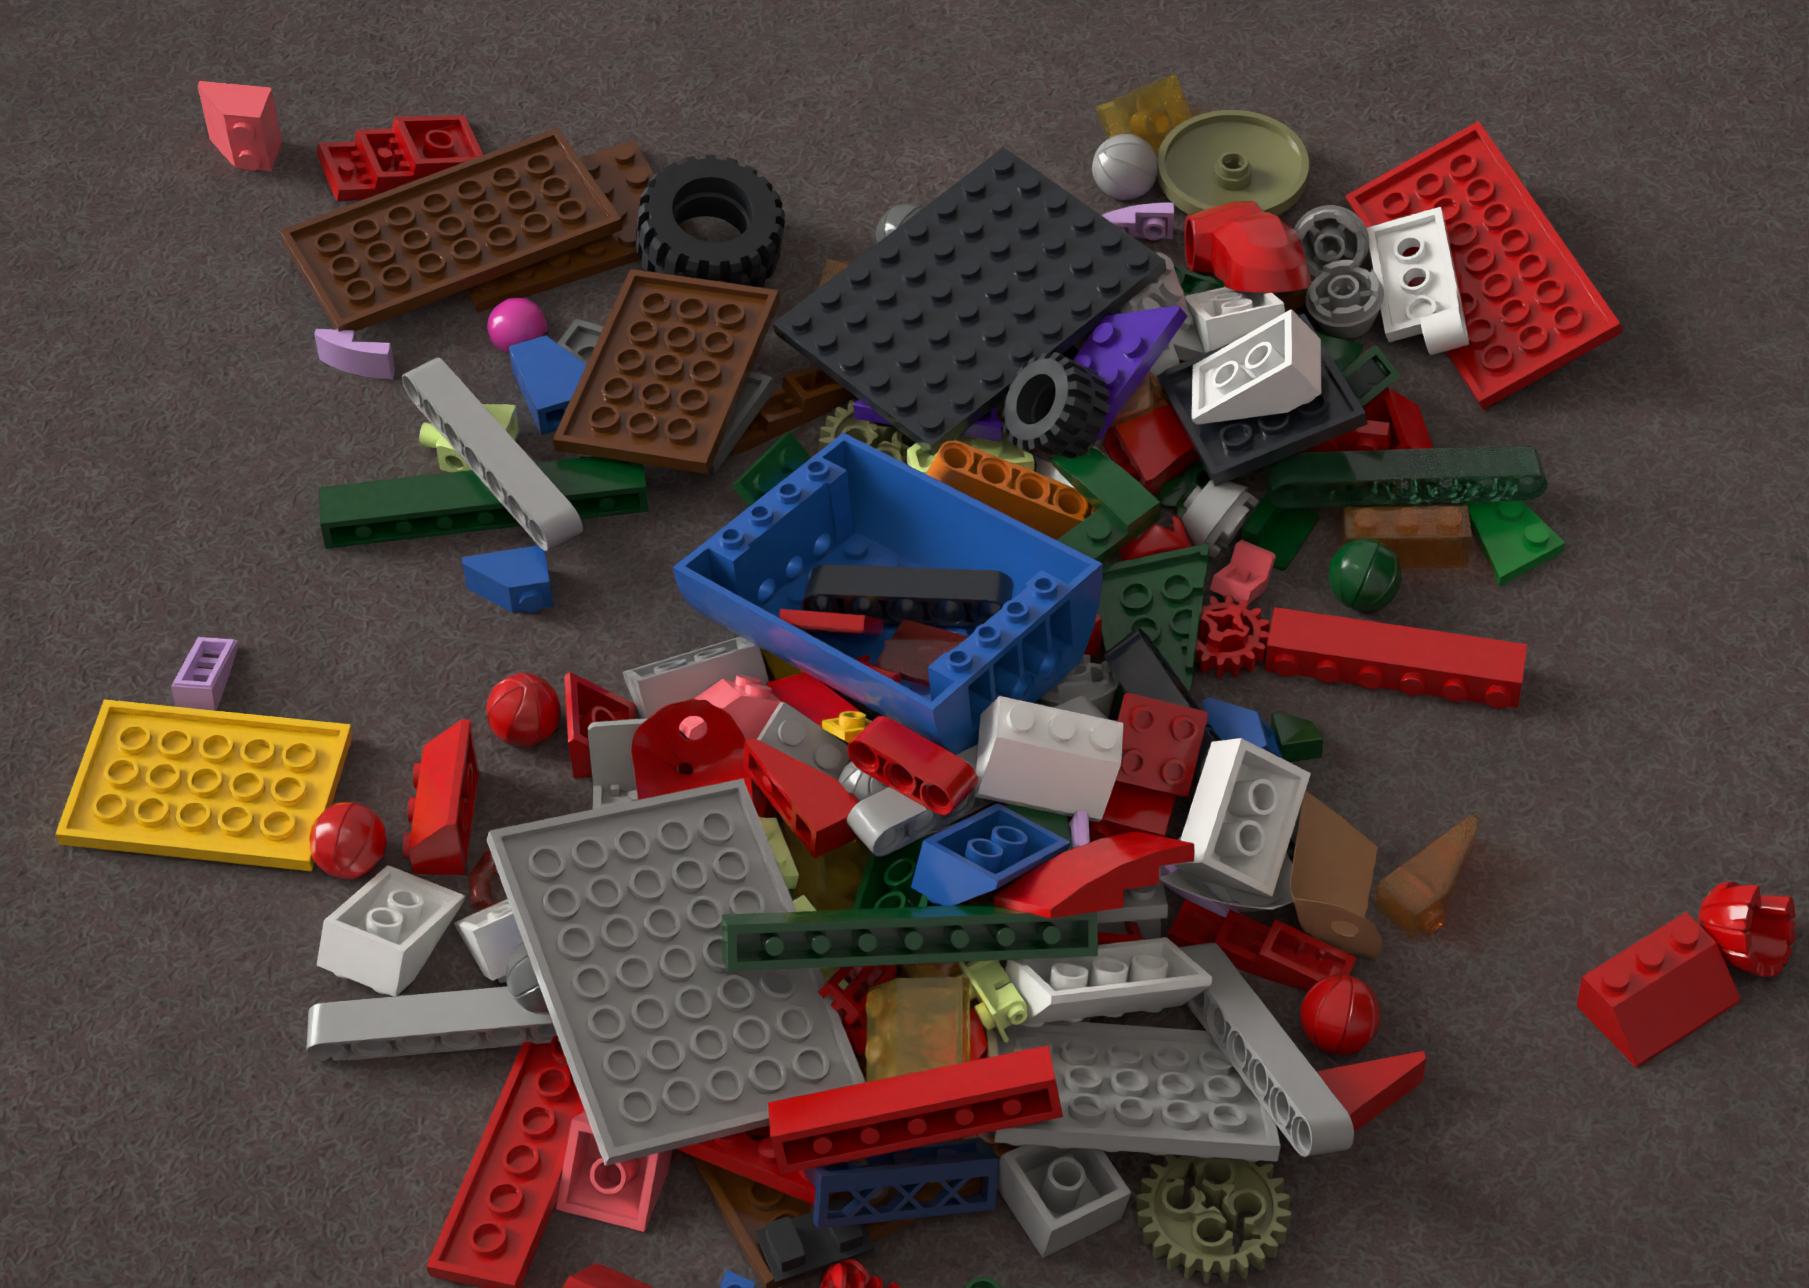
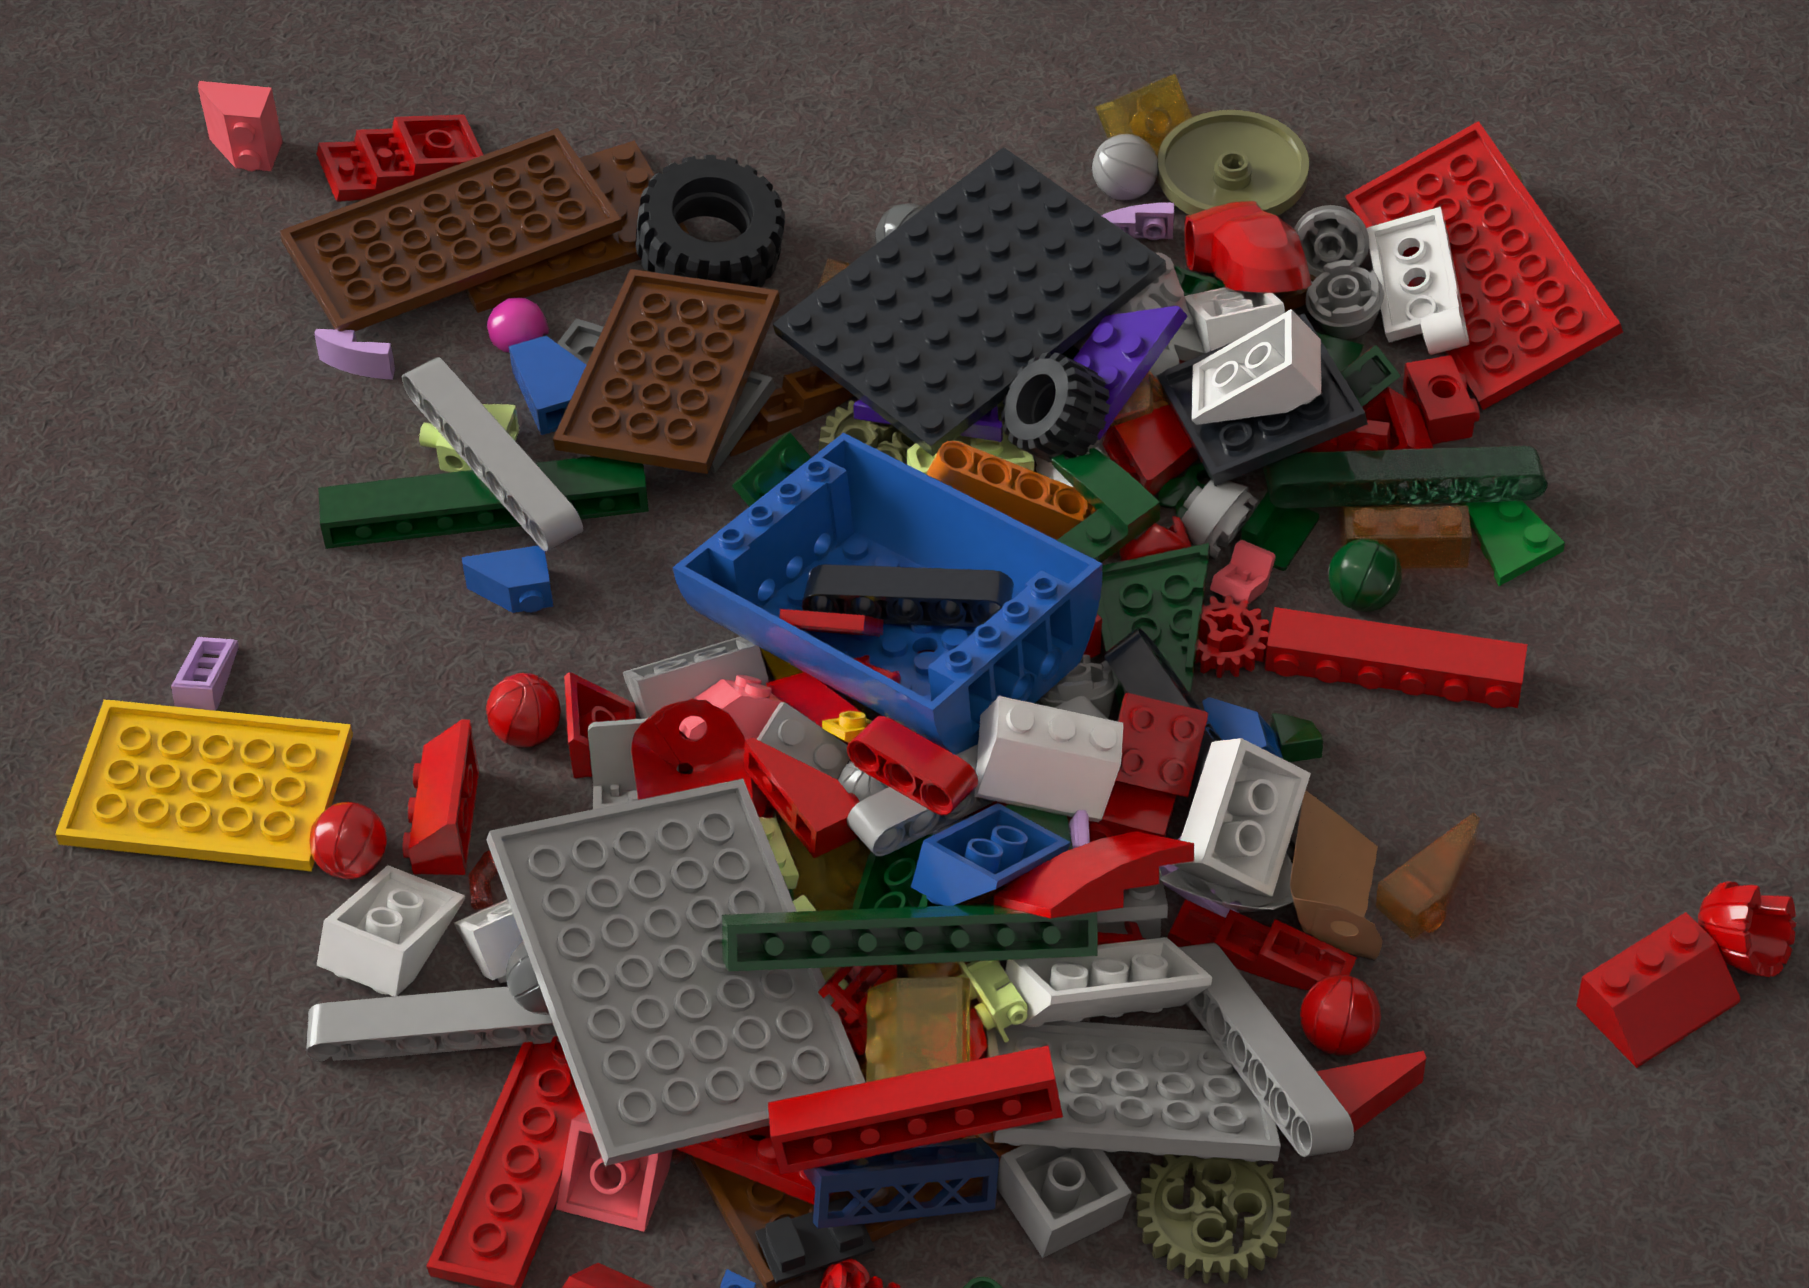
(915, 648): clear red piece -> none
(1442, 398): none -> red brick

